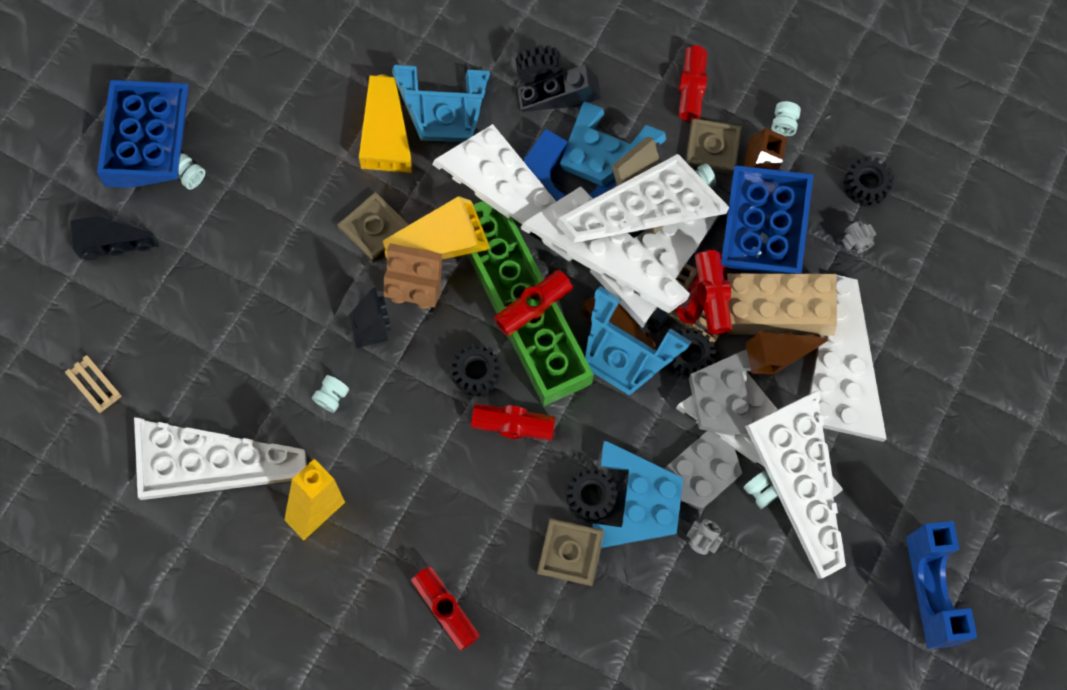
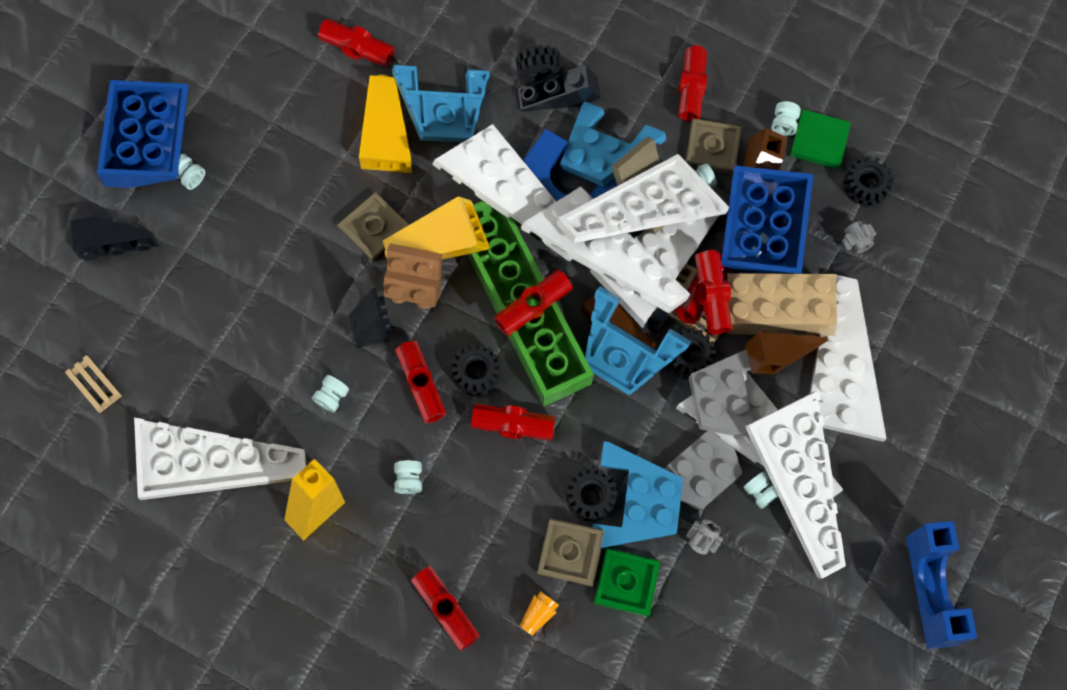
(356, 42): none -> red piece
(407, 477): none -> light aqua wheel
(427, 395): none -> red piece
(538, 613): none -> light orange cone
(627, 582): none -> green tile
(820, 139): none -> green tile

